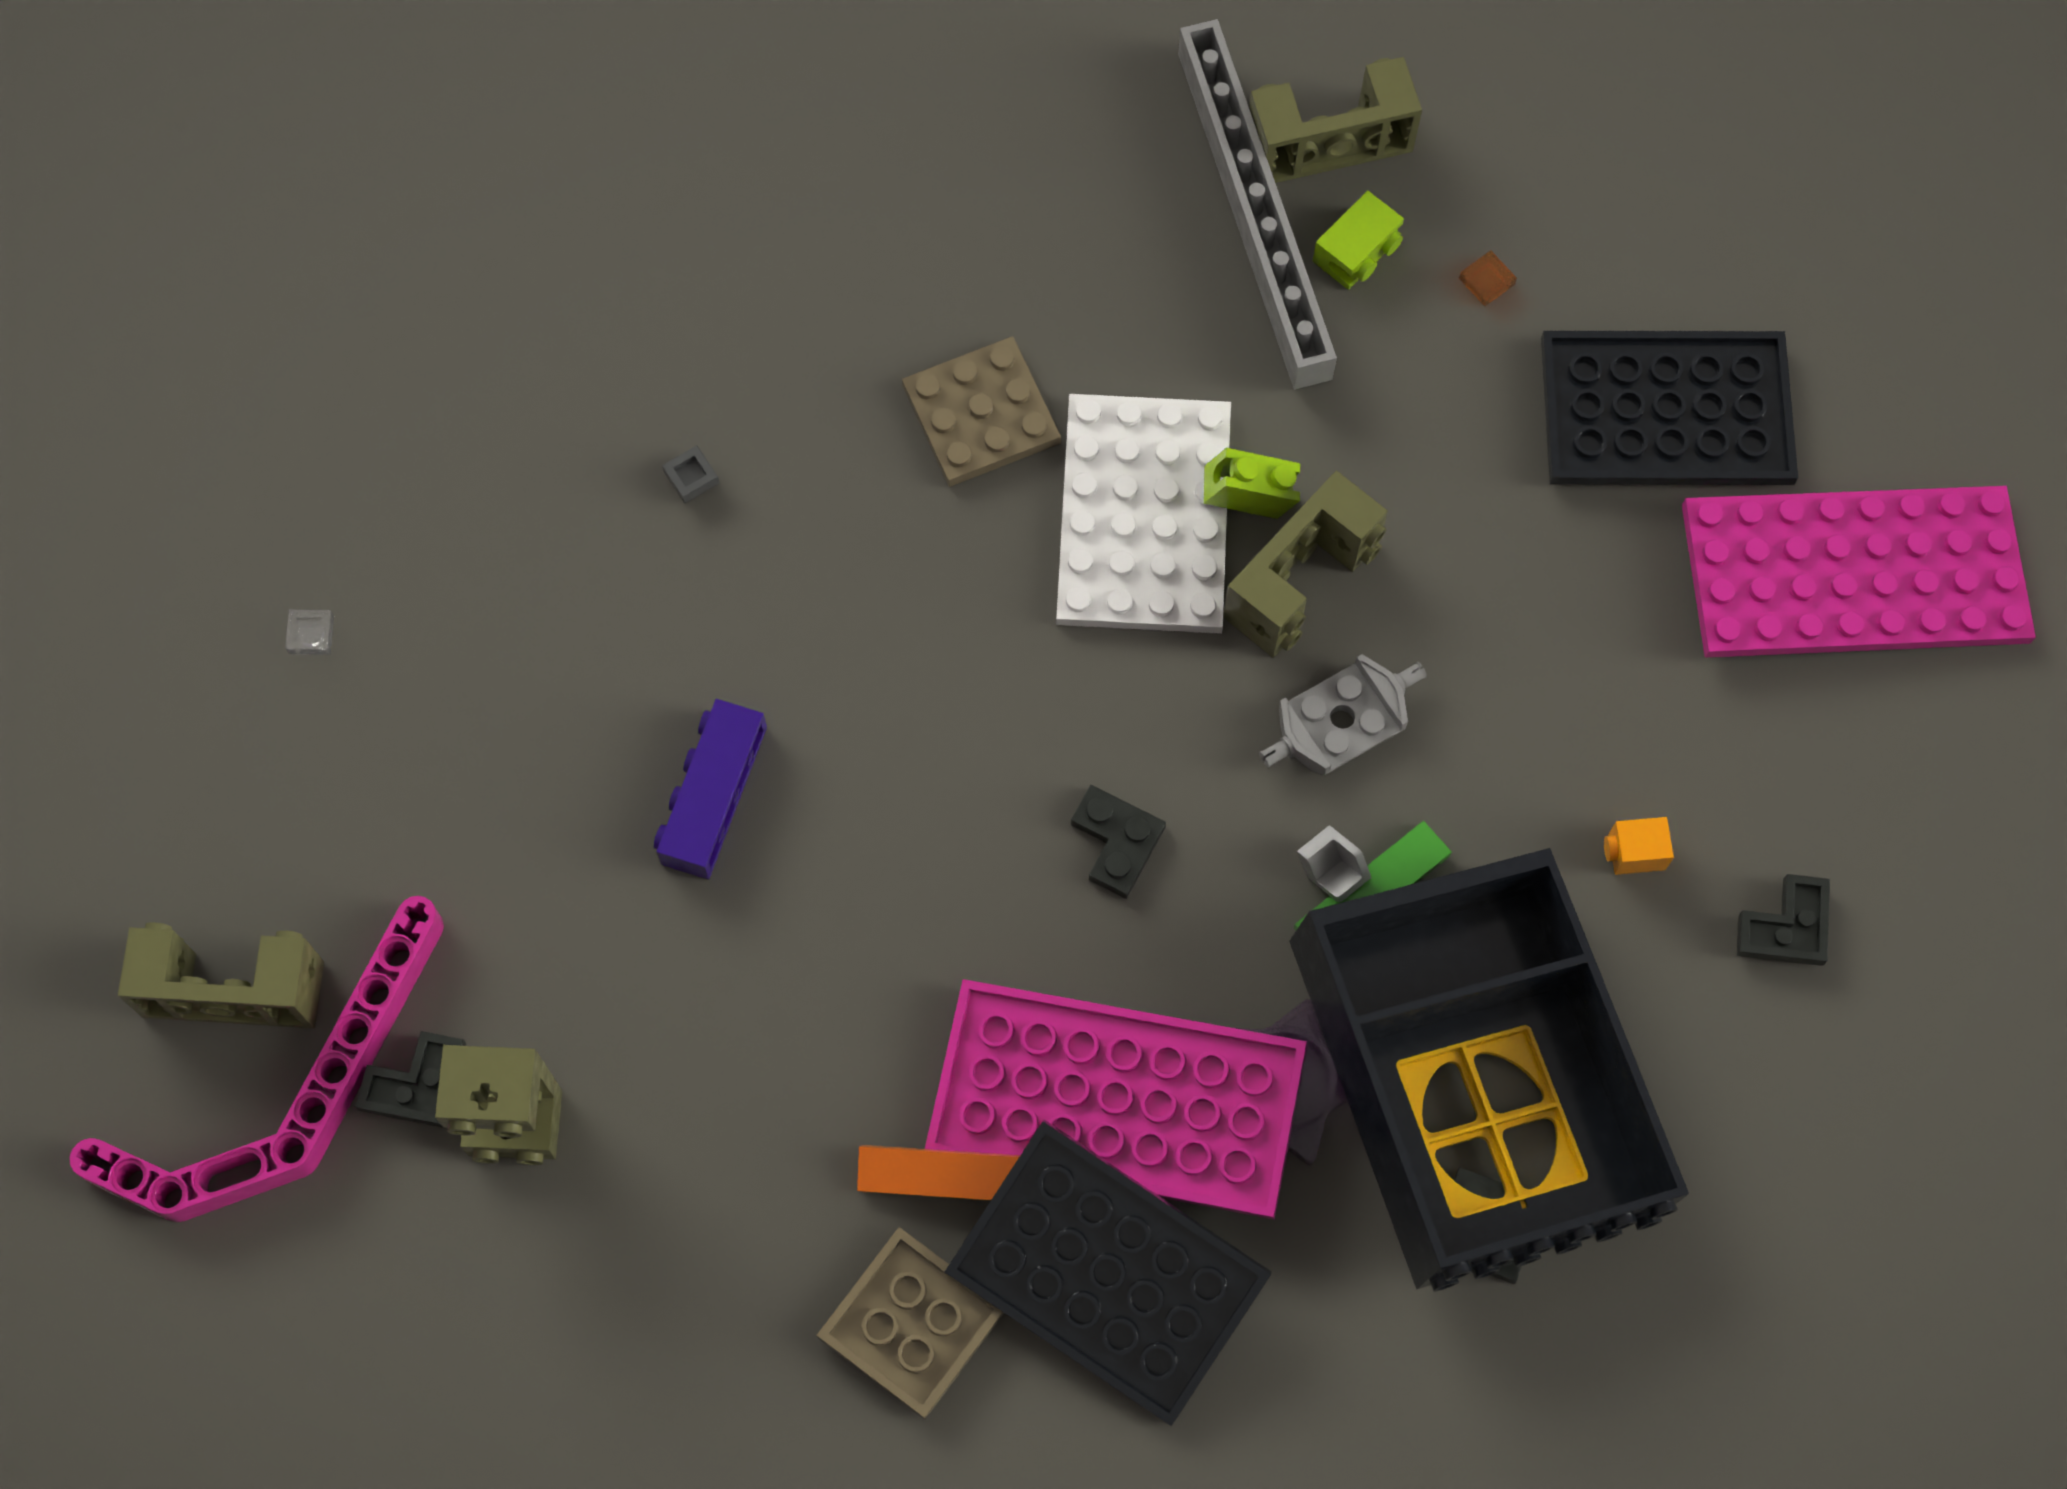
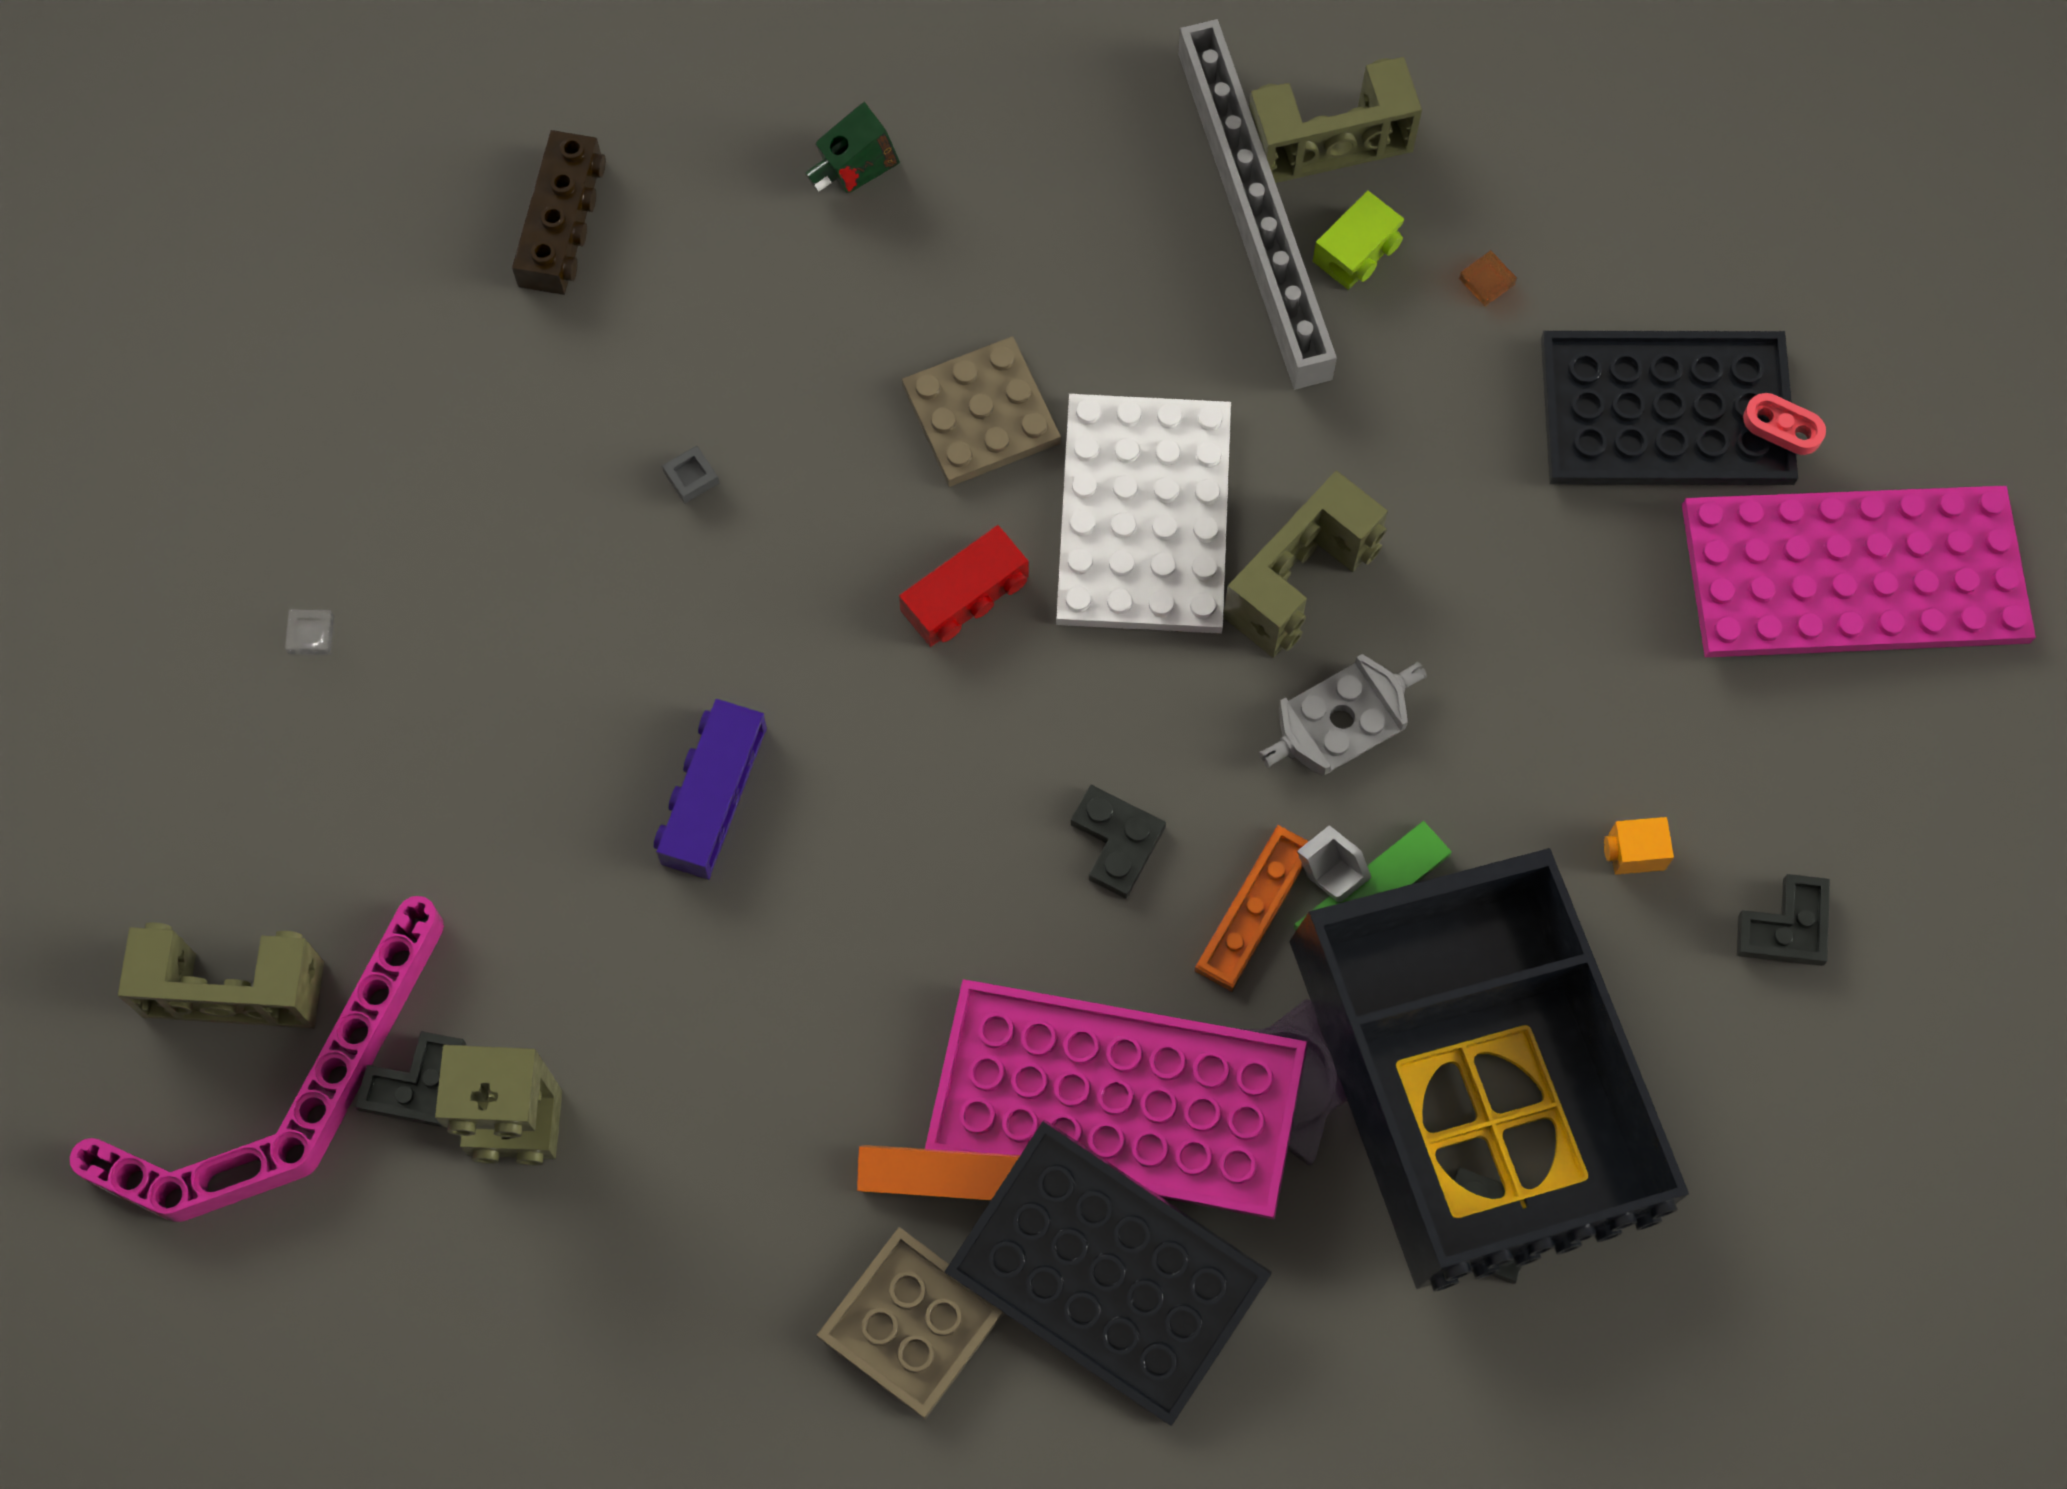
(558, 212): none -> dark brown brick
(853, 152): none -> dark green torso
(965, 586): none -> red brick
(1251, 483): lime brick -> none
(1253, 910): none -> orange tile
(1784, 422): none -> coral plate

